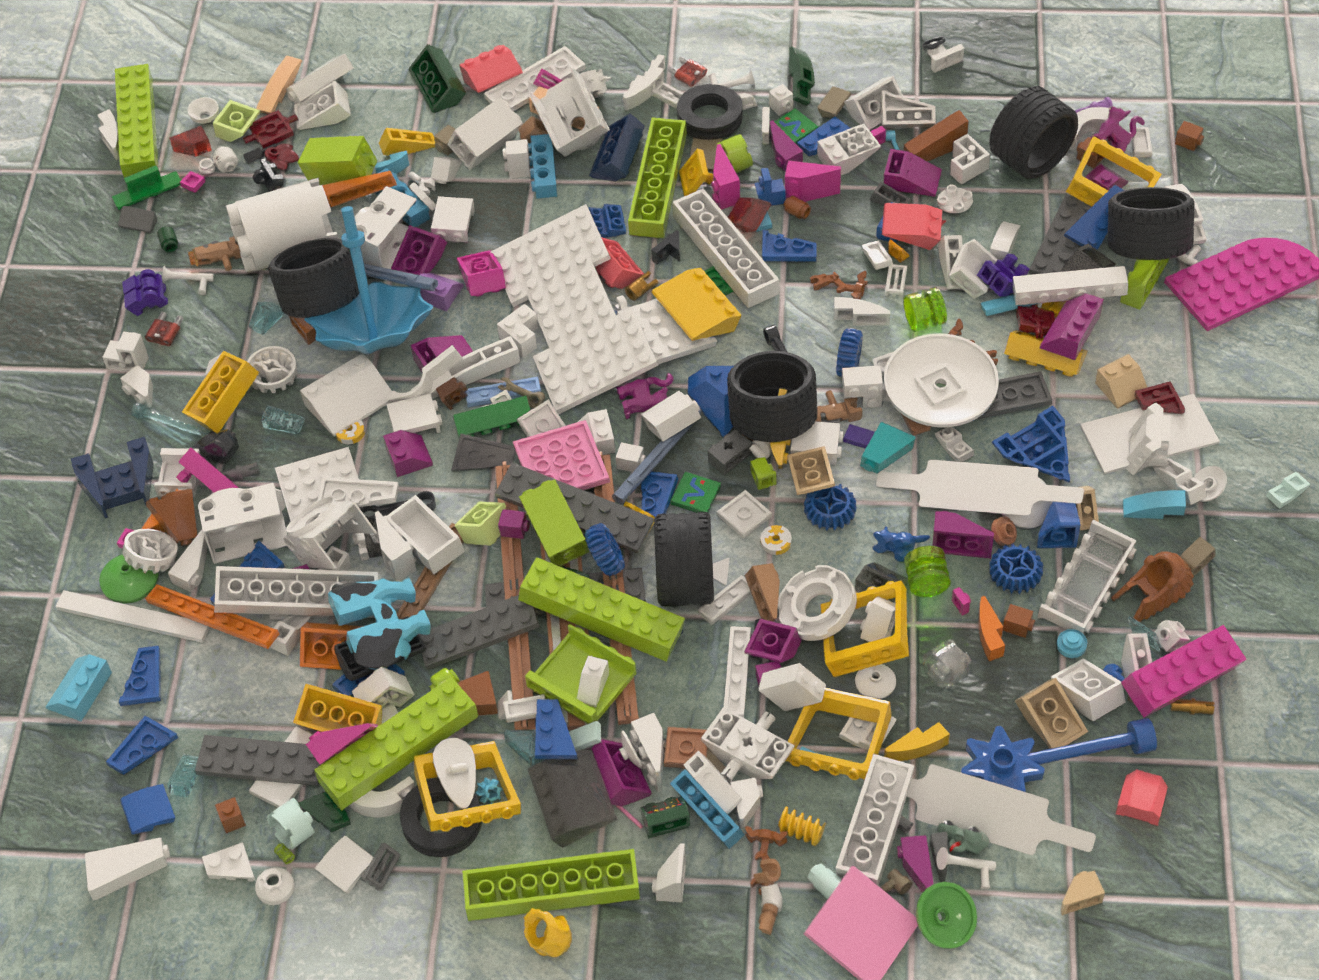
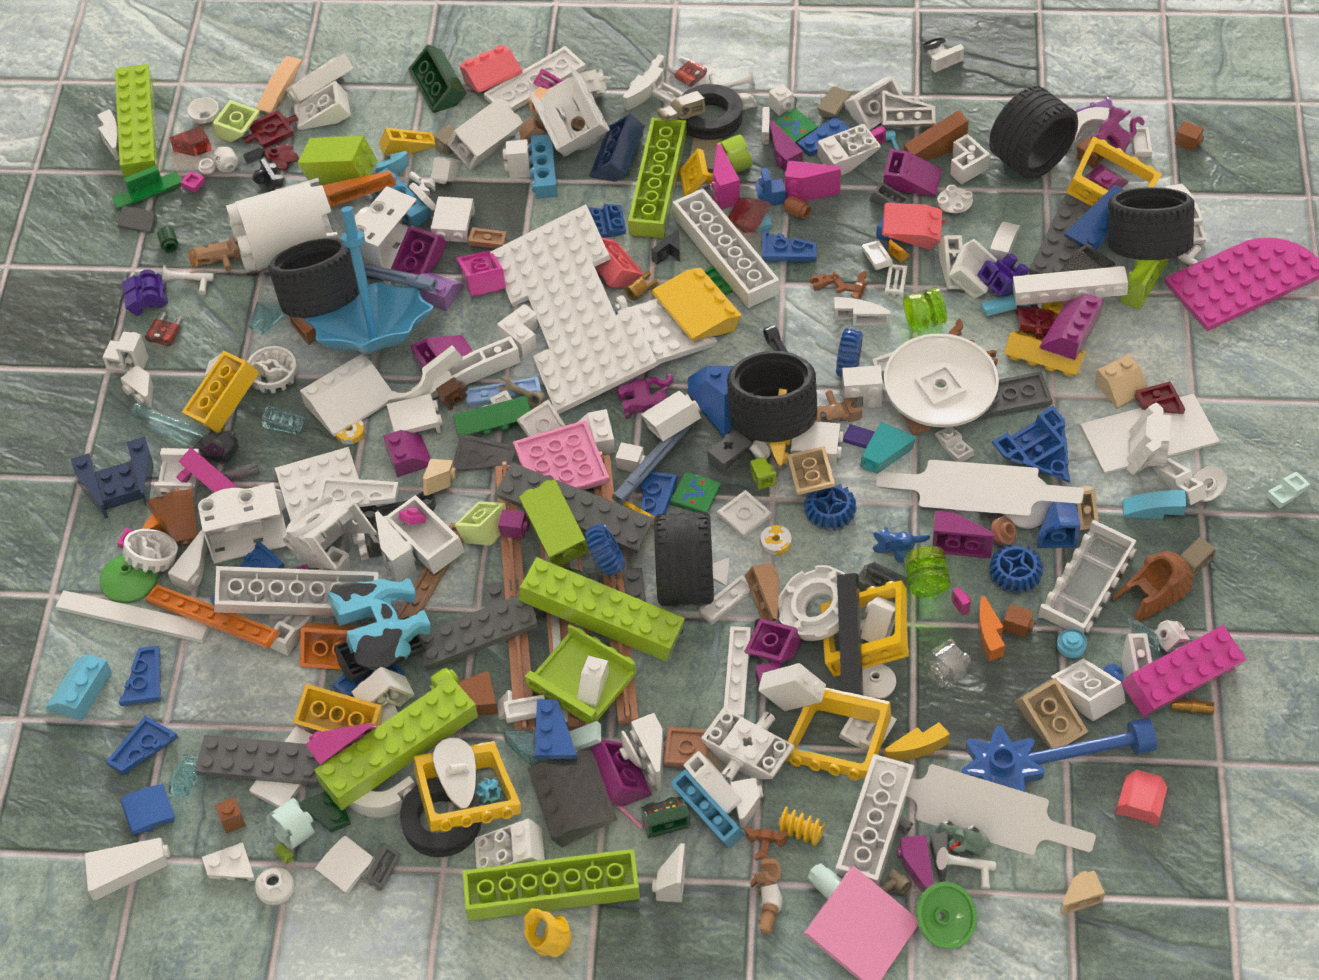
(412, 516): none -> dark pink plate
(438, 476): none -> tan slope
(487, 238): none -> medium nougat plate
(510, 845): none -> white slope
(683, 107): none -> dark tan piece
(803, 75): dark green slope -> none
(850, 633): none -> black tile

